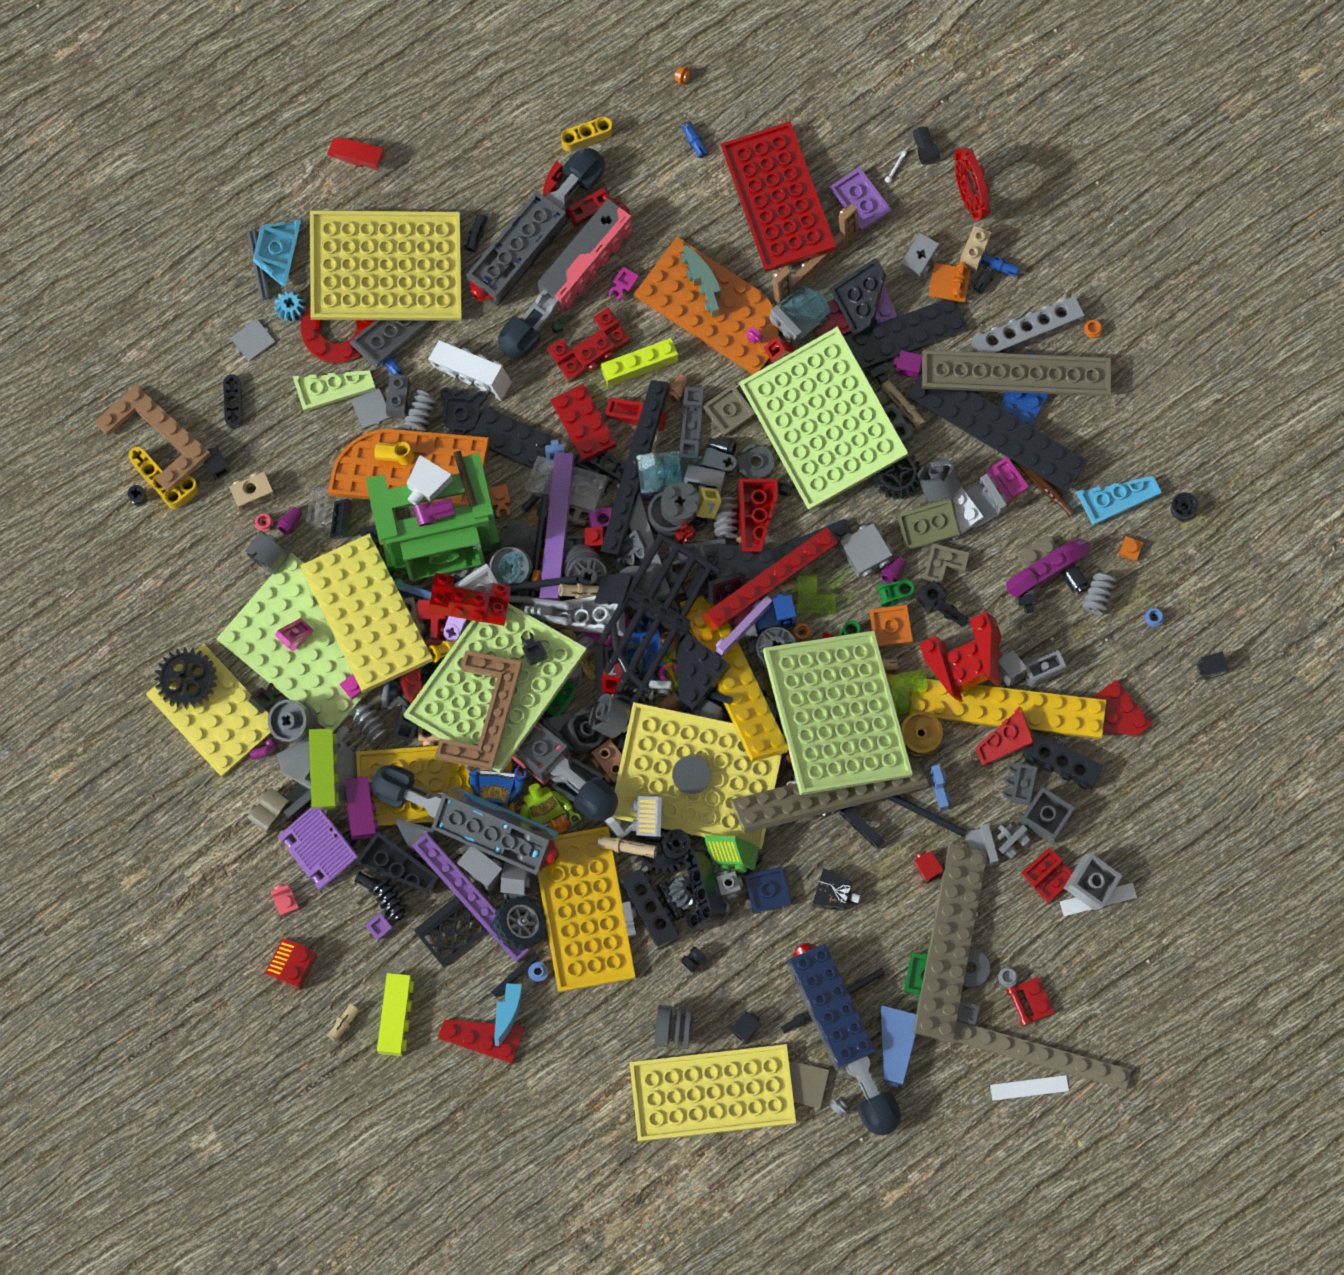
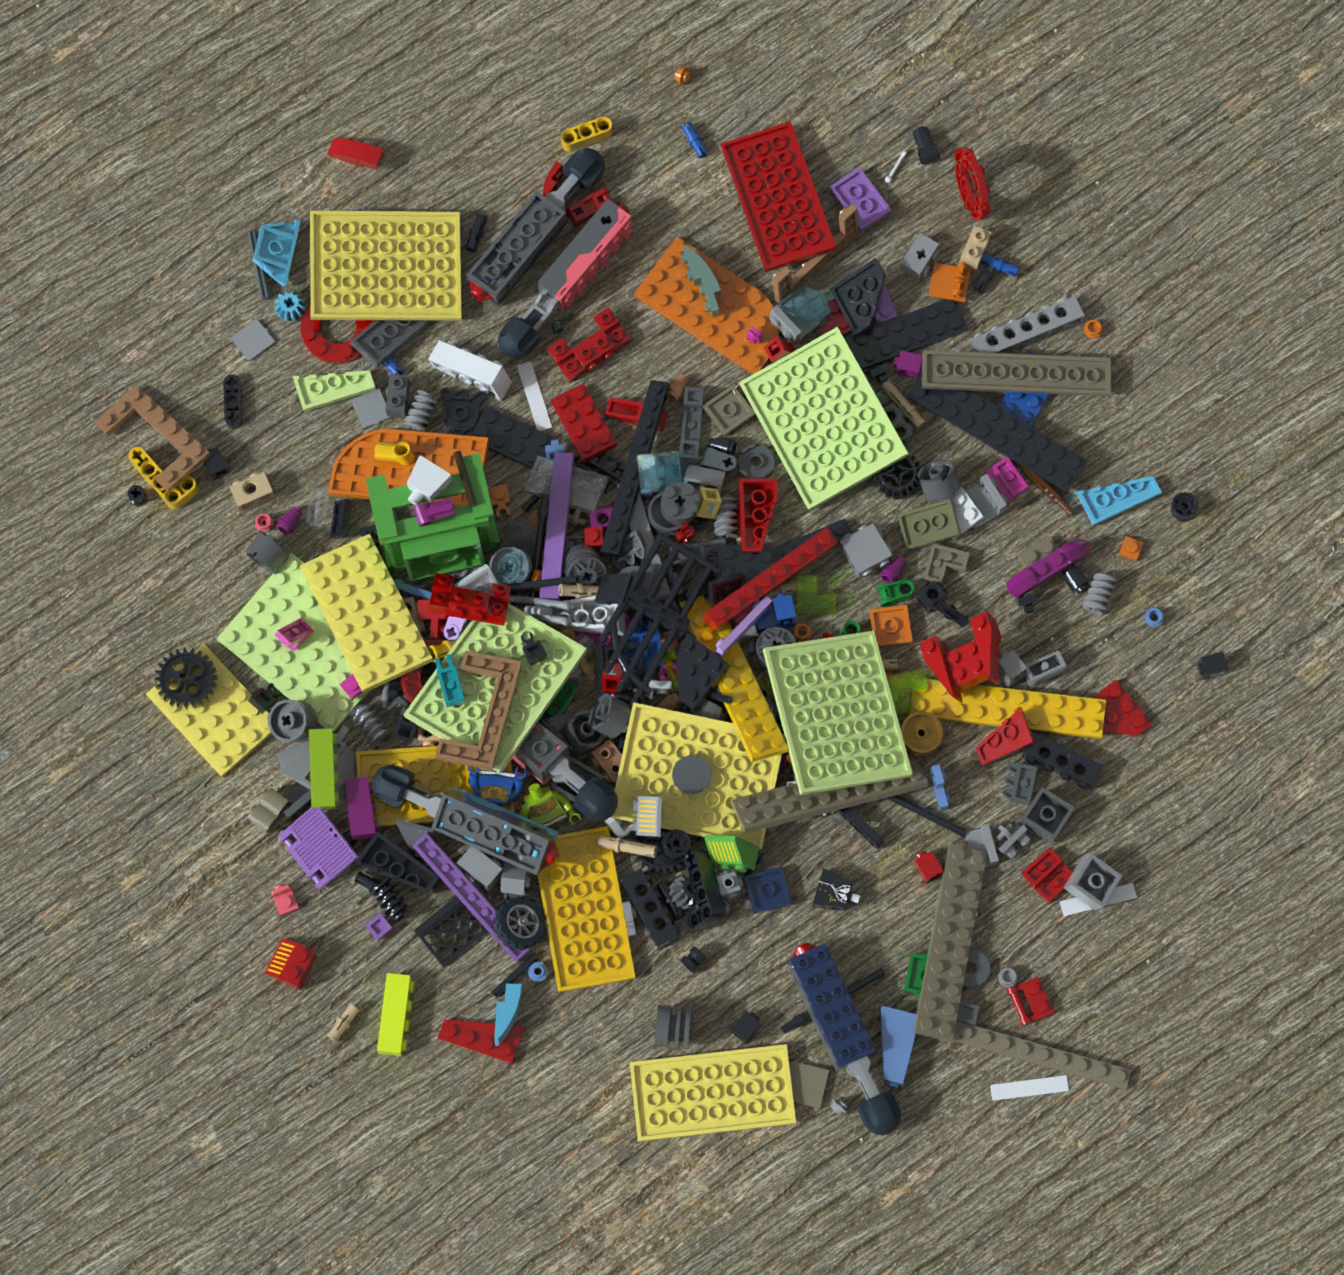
(264, 751): magenta arm -> none
(450, 683): none -> teal hinge
(534, 396): none -> white sticker
(560, 825): orange plate -> none
(624, 282): dark pink plate -> none
(639, 362): neon yellow brick -> none
(784, 488): black bush -> none

